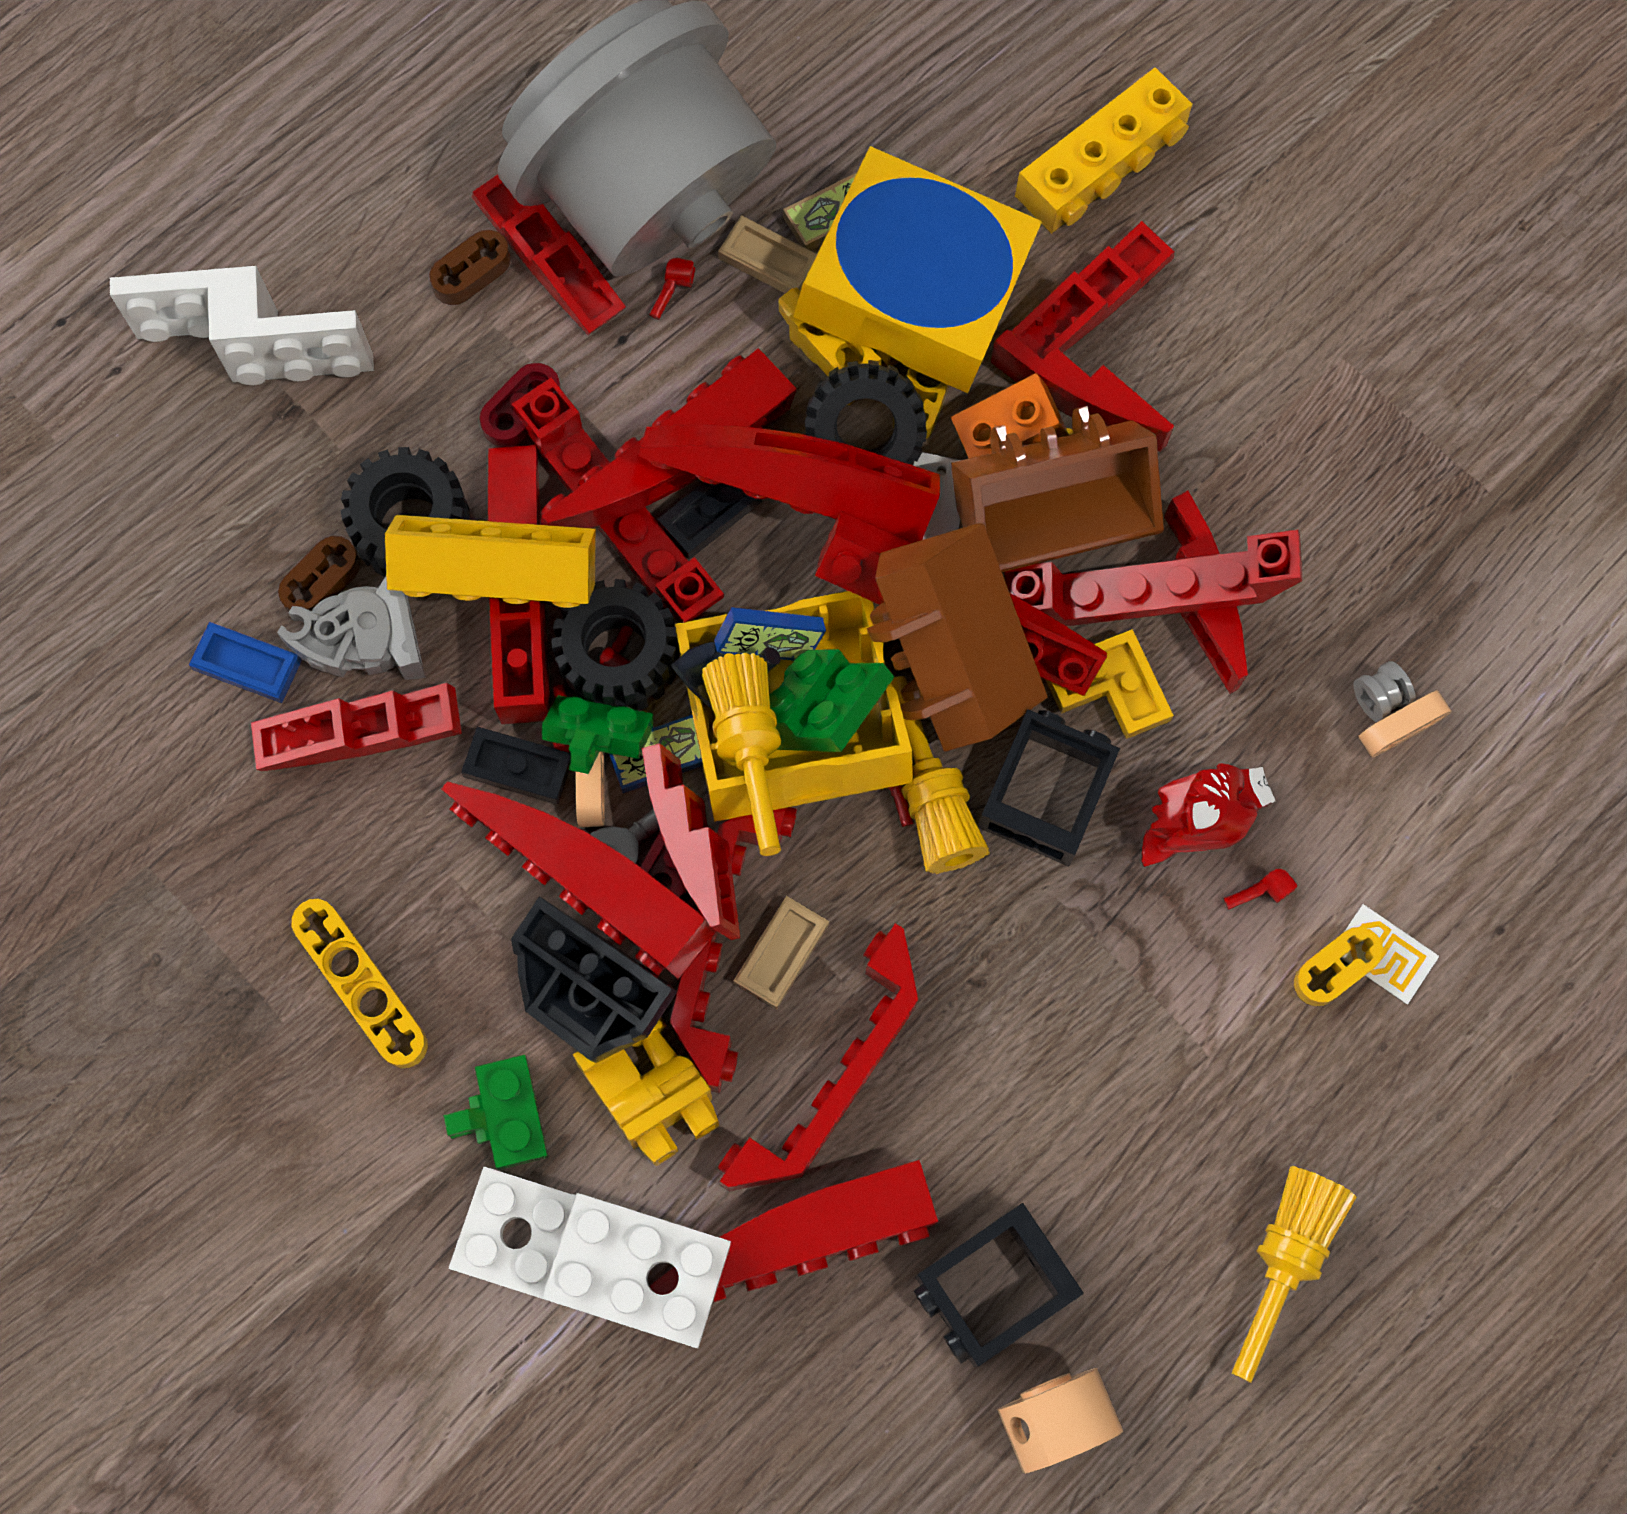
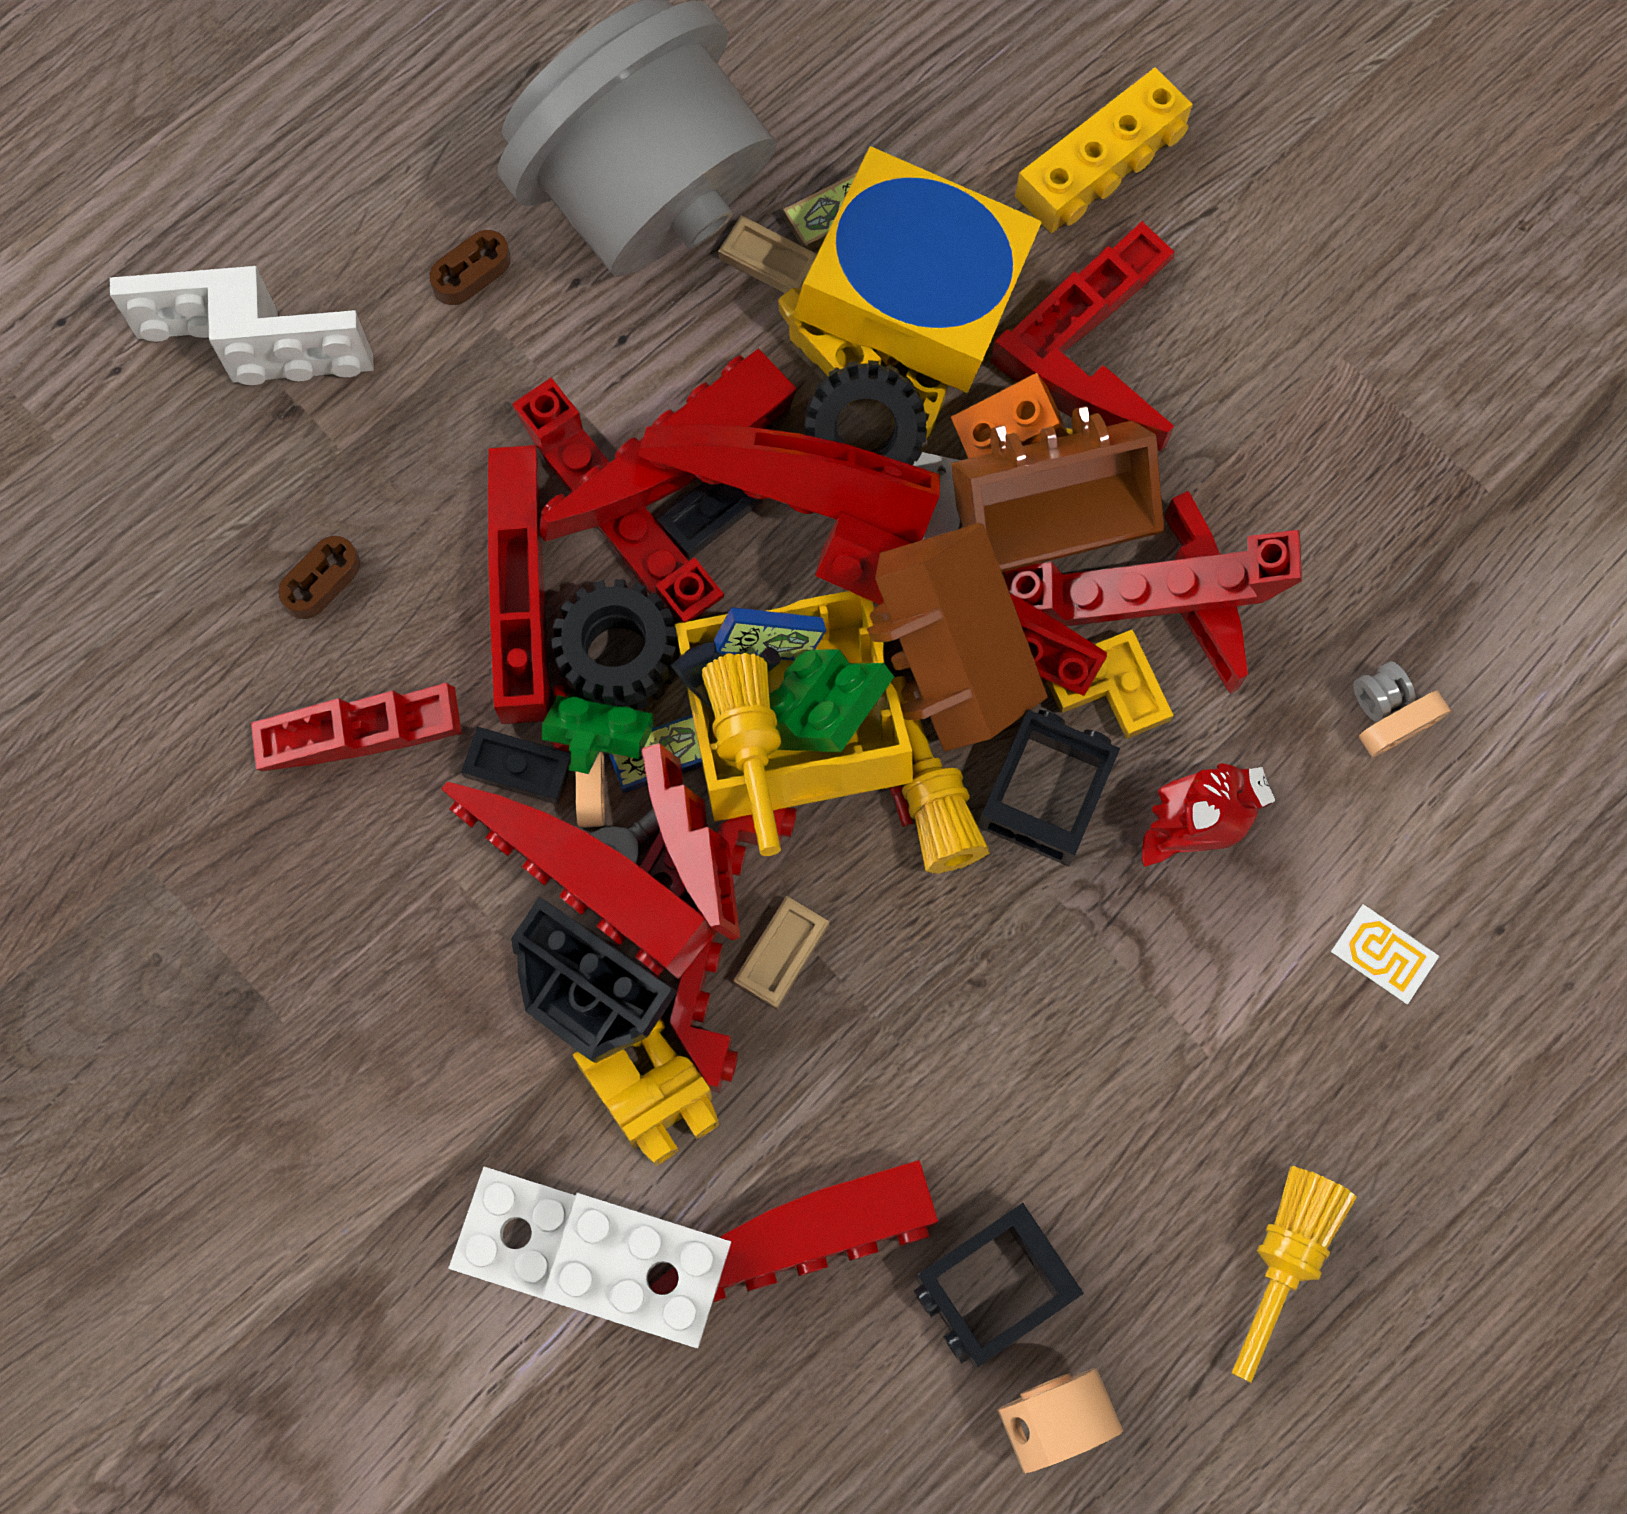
(245, 662): blue tile -> none
(355, 986): yellow beam -> none
(358, 630): light grey piece -> none
(392, 481): black tyre -> none
(490, 560): yellow brick -> none
(500, 406): dark red plate -> none
(503, 1114): green hinge -> none
(550, 256): red slope -> none
(612, 655): red hand -> none
(678, 272): red hand -> none
(758, 1166): red slope -> none
(1276, 883): red hand -> none
(1330, 957): yellow beam -> none

